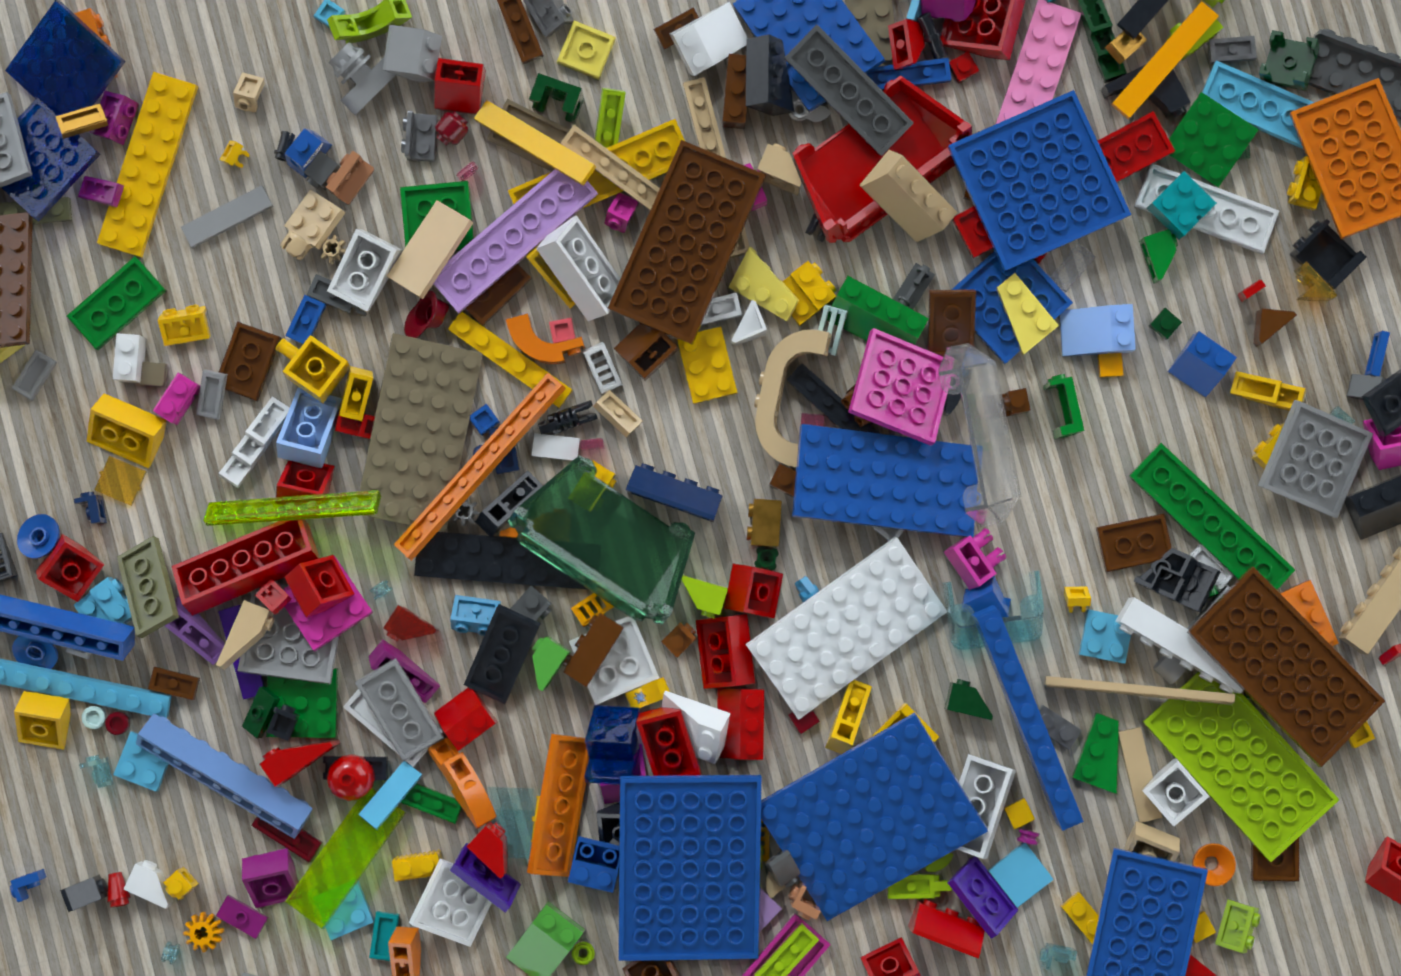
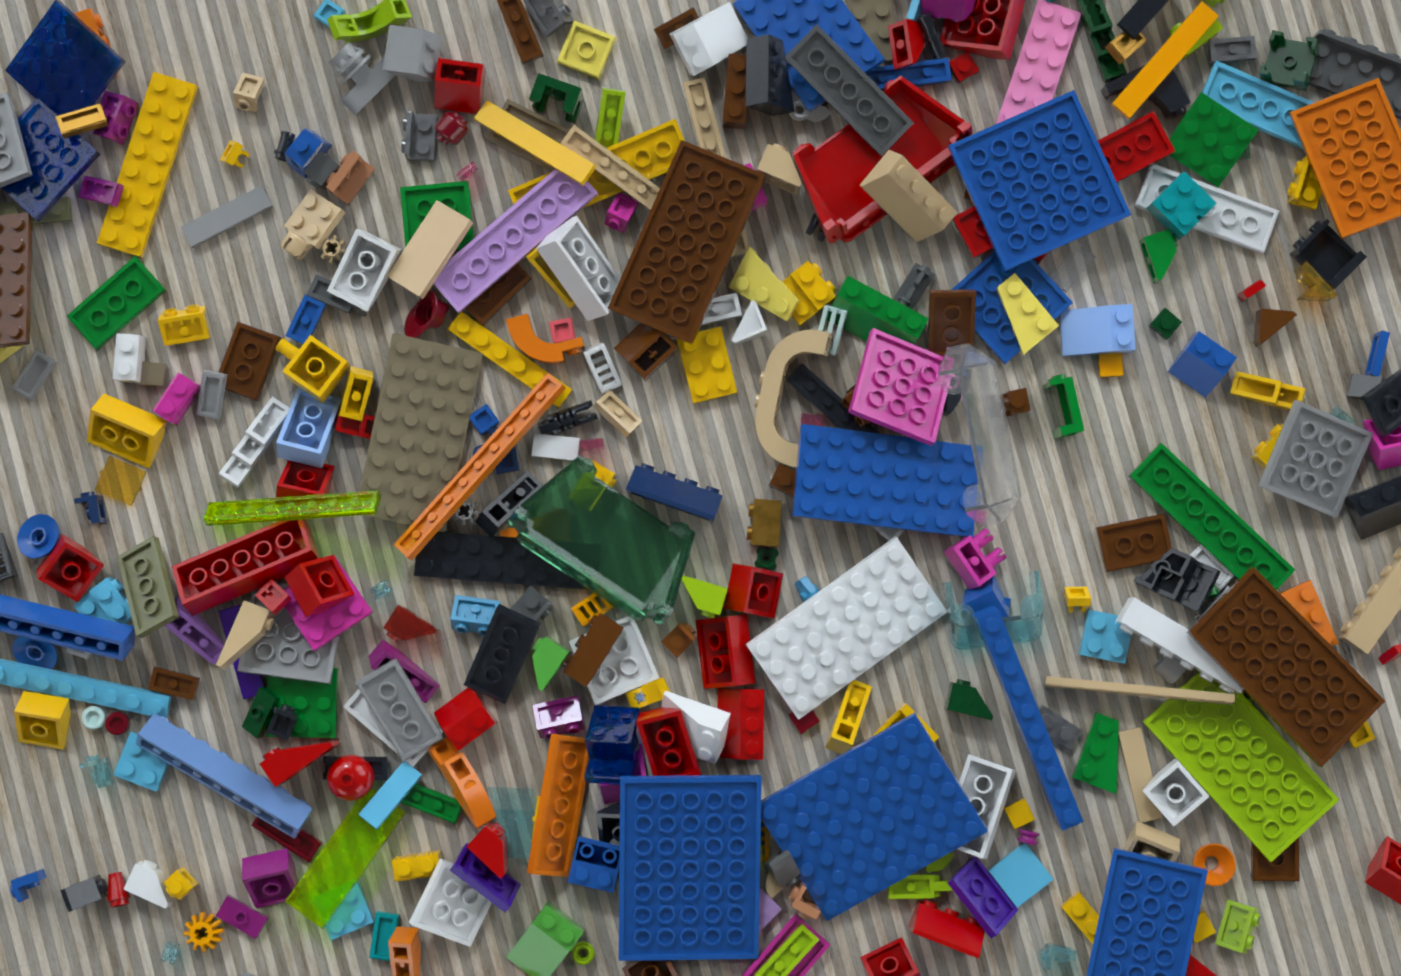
(558, 717): none -> magenta bracket

